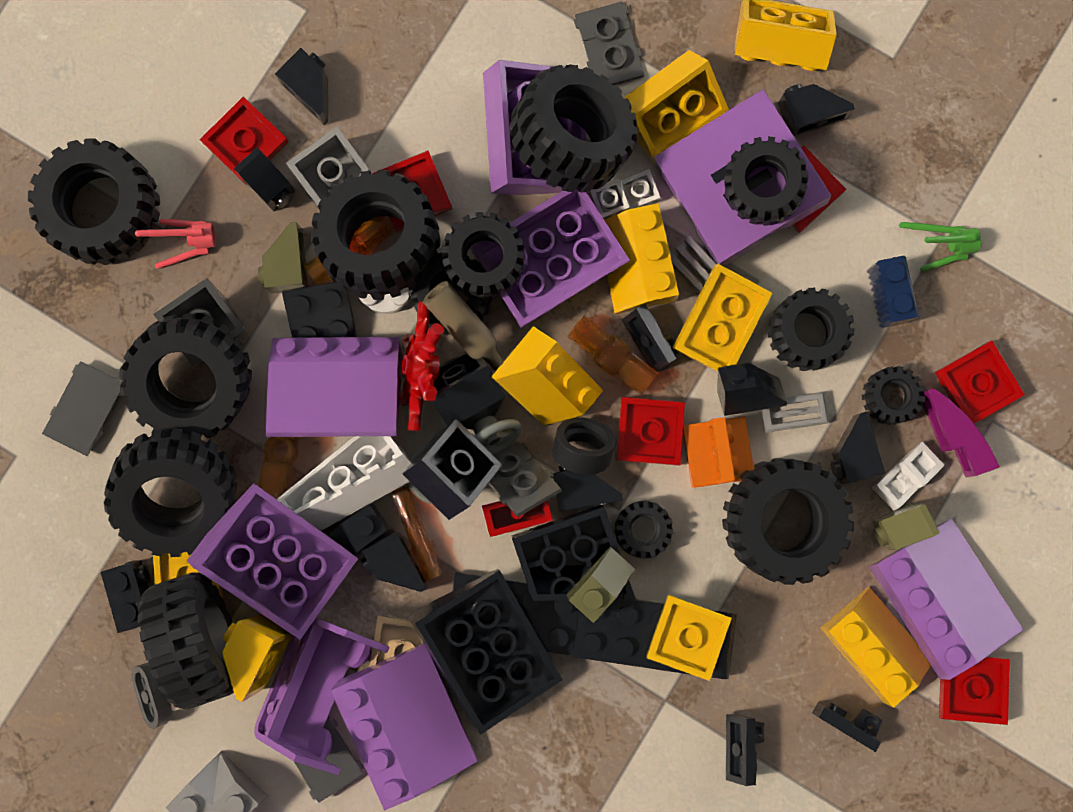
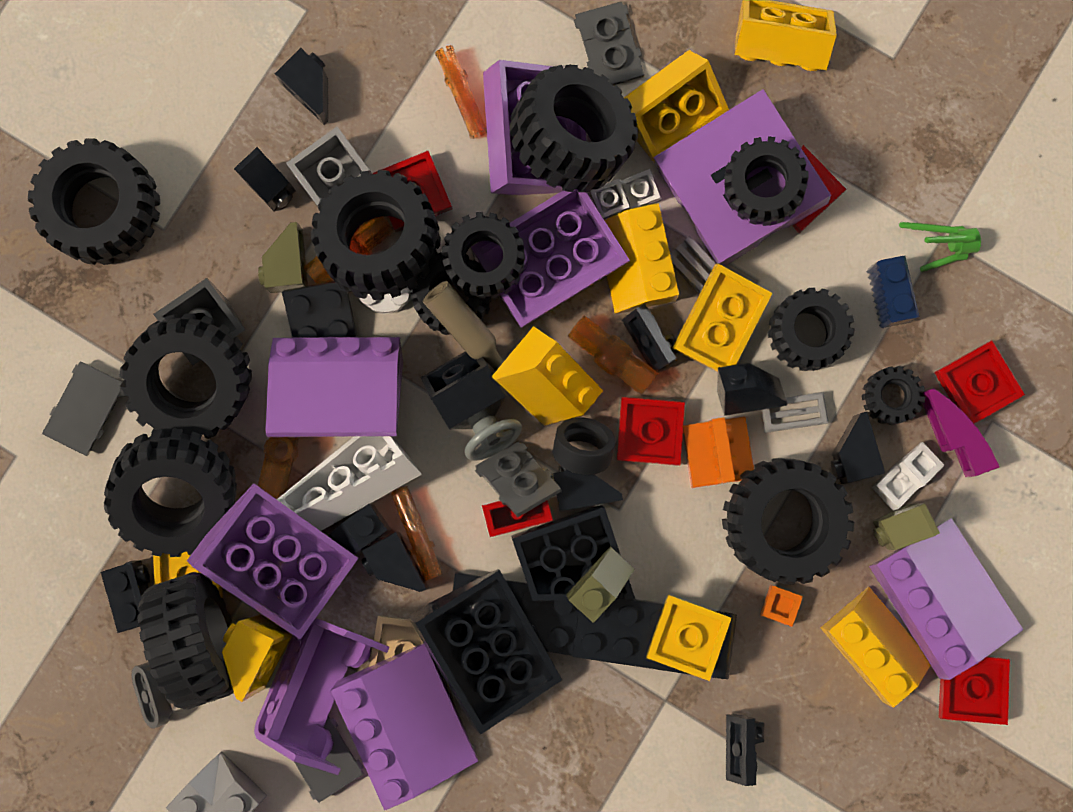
(198, 234): coral plant -> none
(240, 133): red plate -> none
(420, 366): red piece -> none
(450, 470): black piece -> none
(456, 80): none -> clear orange pin
(663, 529): black tyre -> none
(781, 605): none -> orange plate
(812, 108): black slope -> none
(862, 728): black hinge -> none

